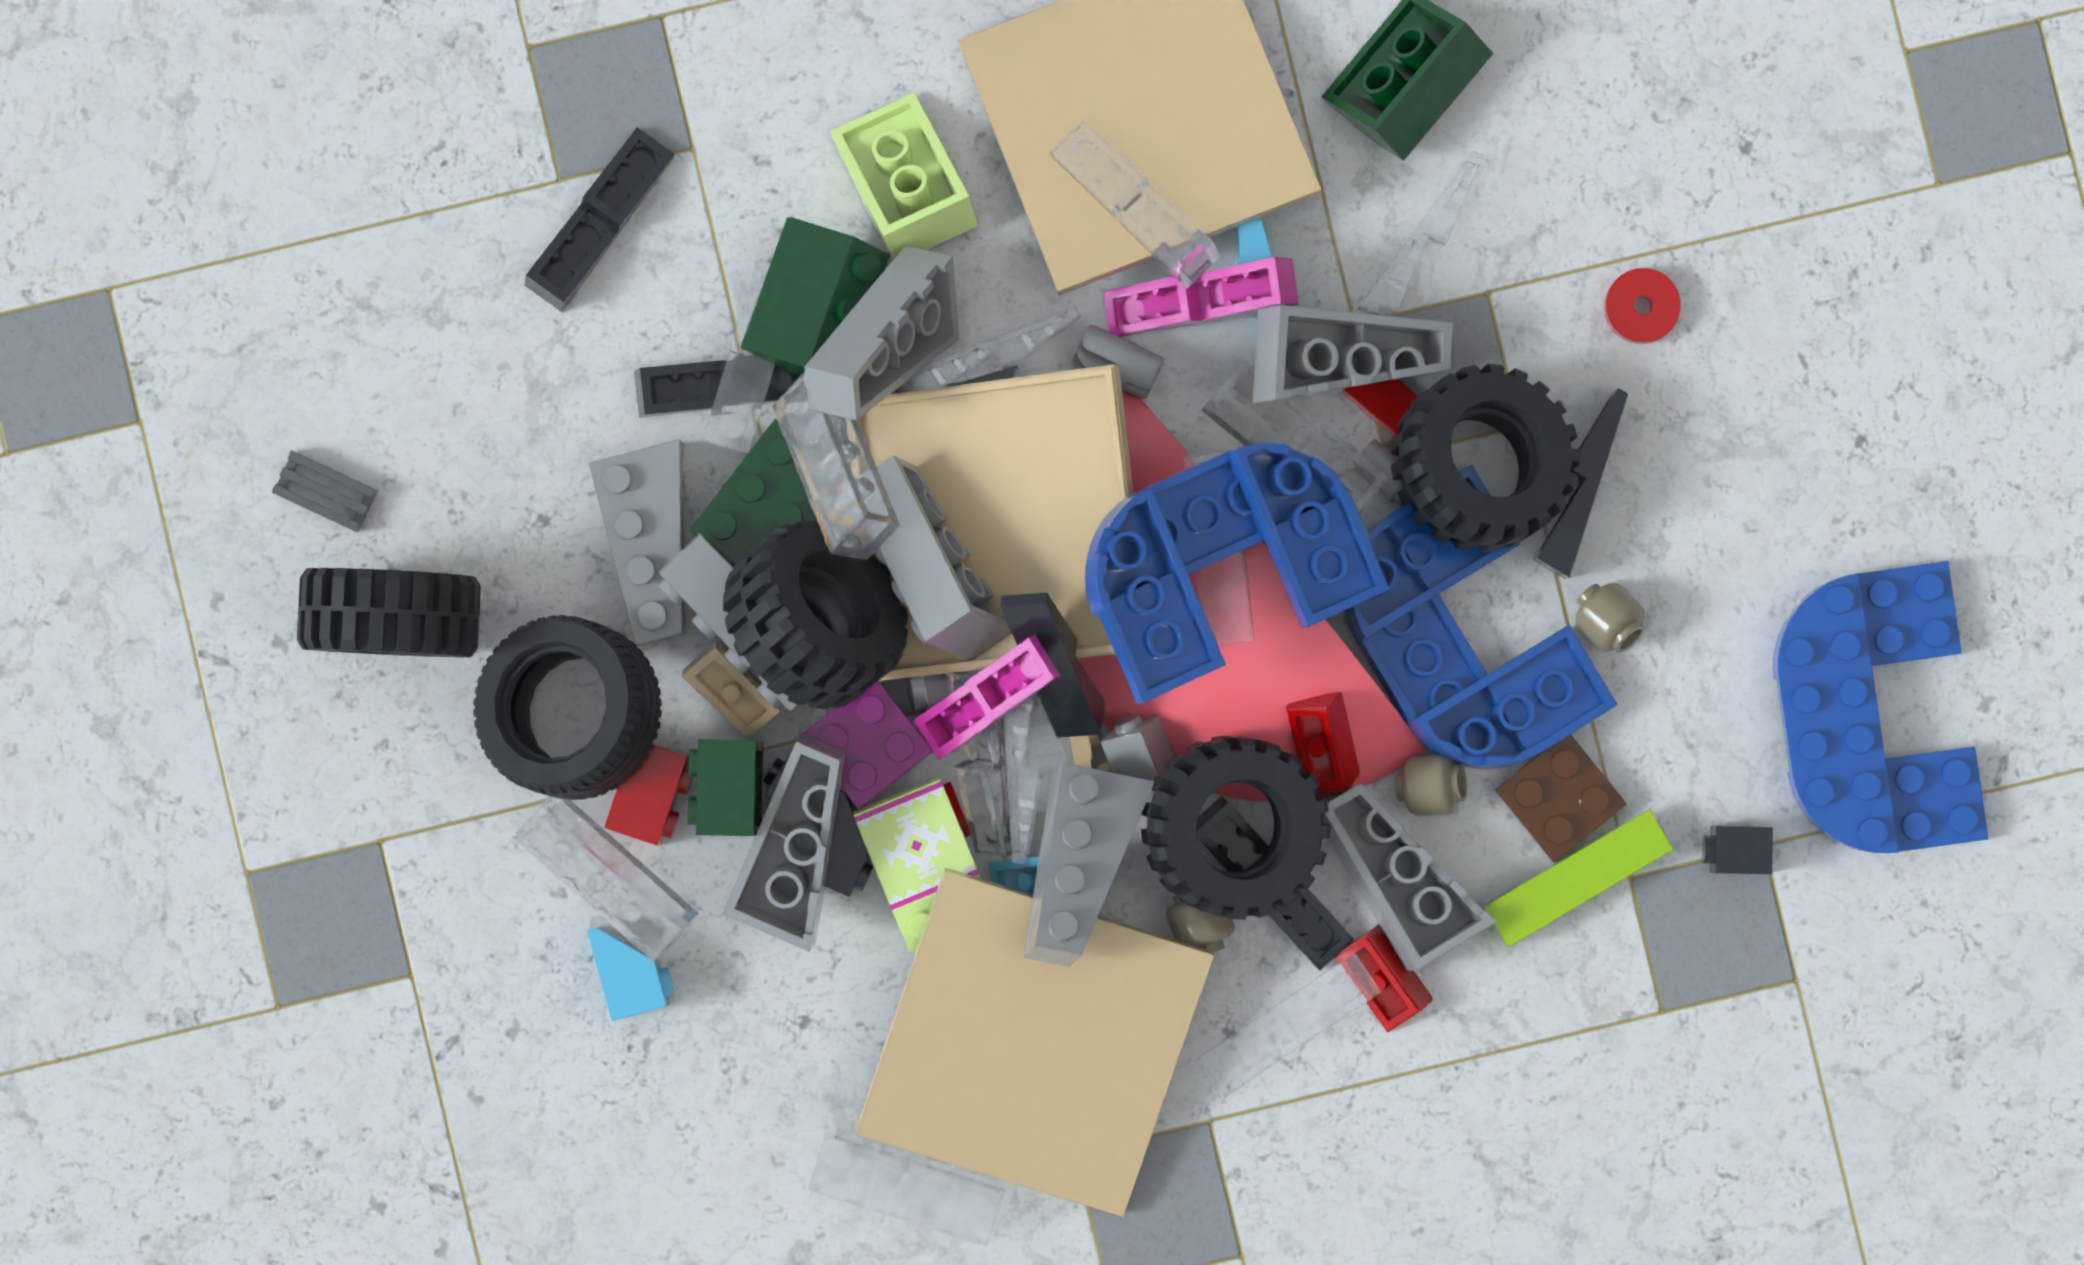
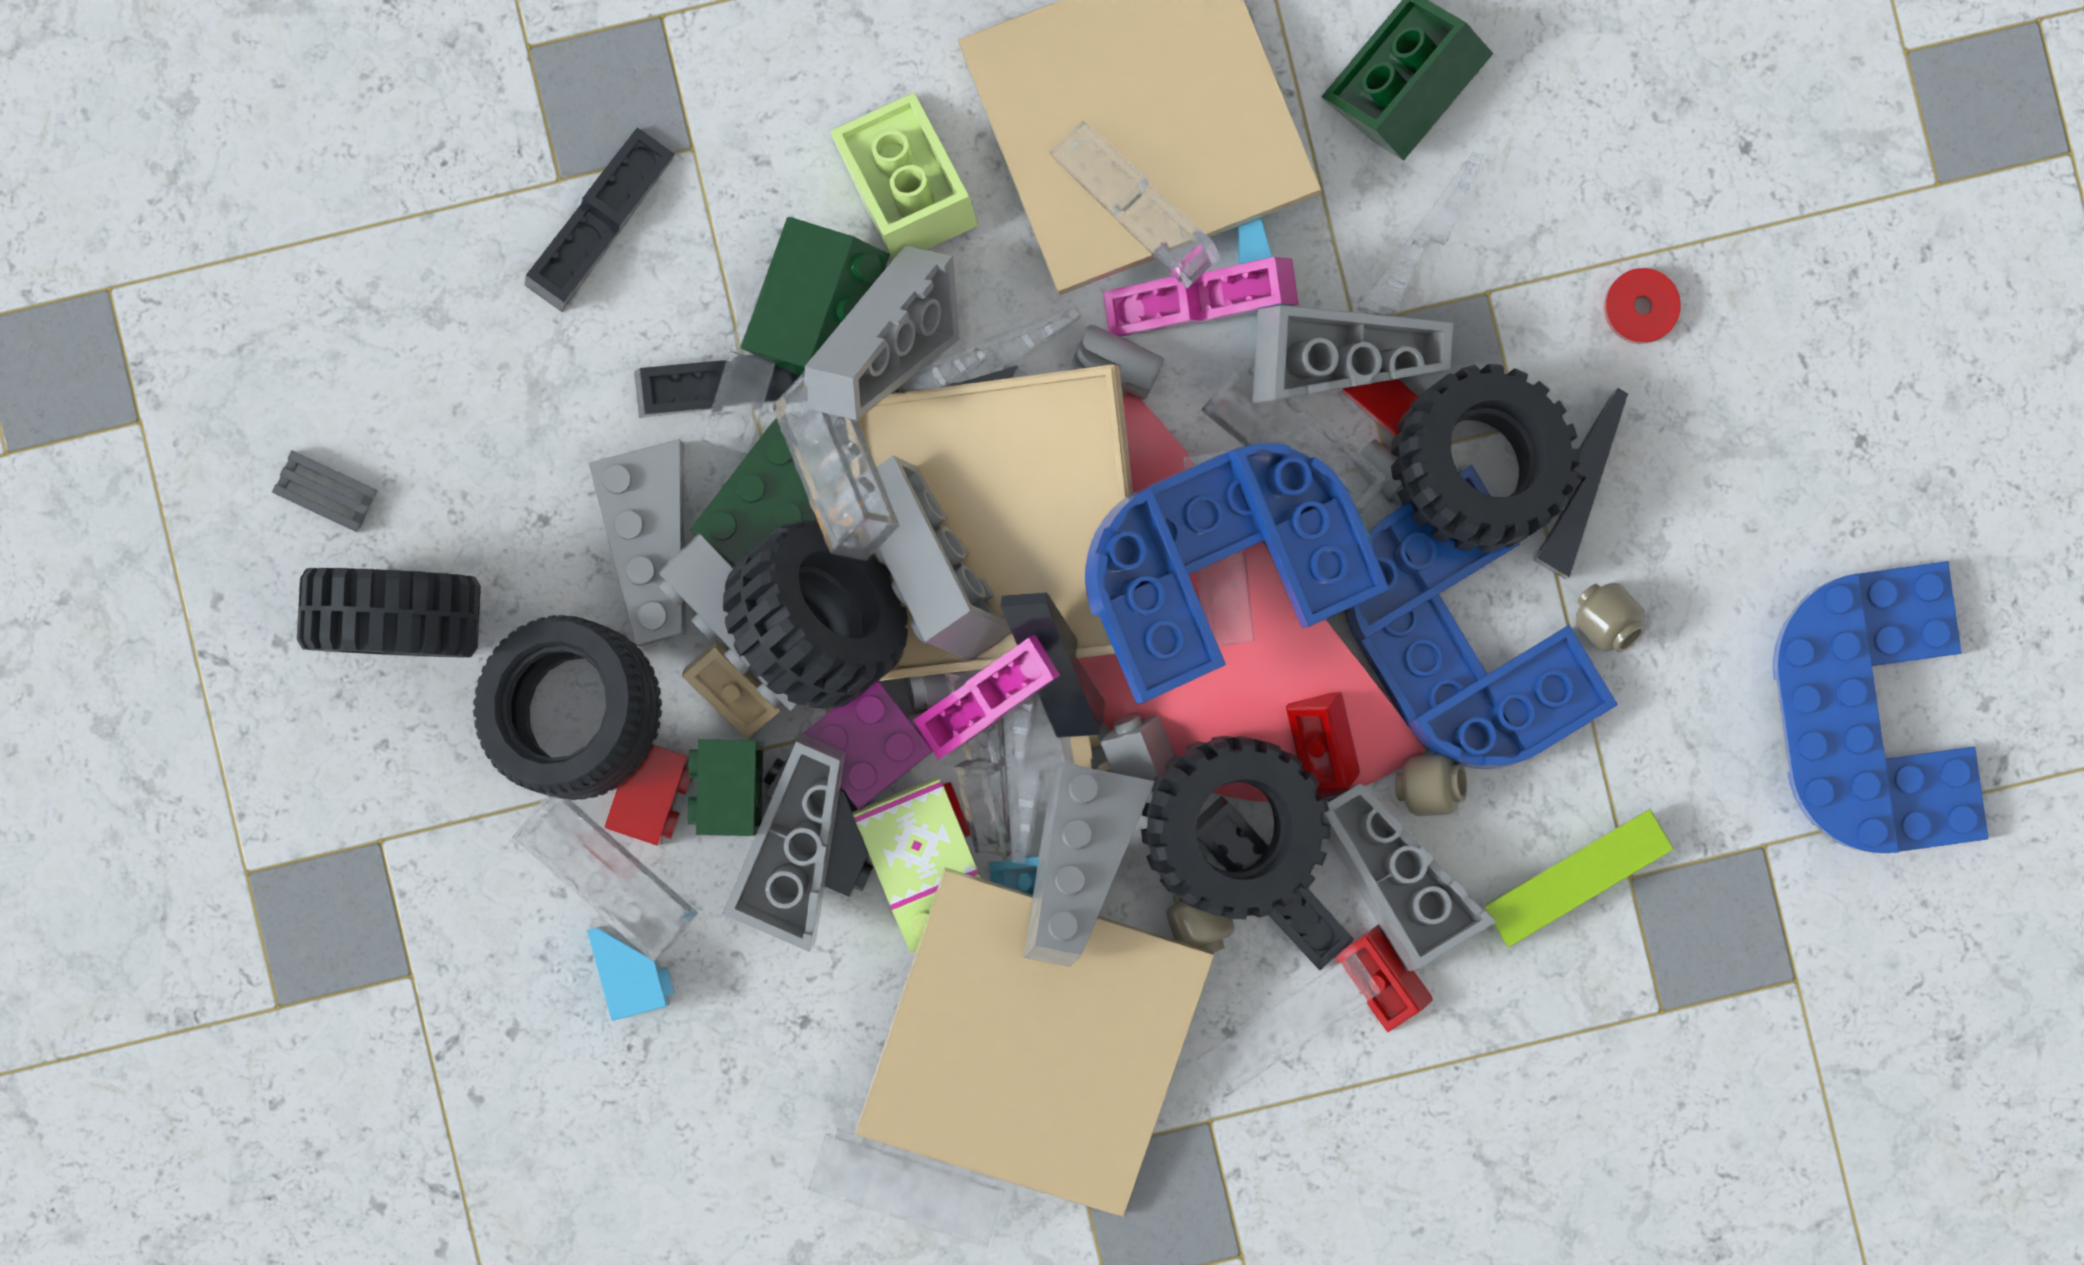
(1560, 797): reddish brown plate -> none
(1738, 849): black brick -> none

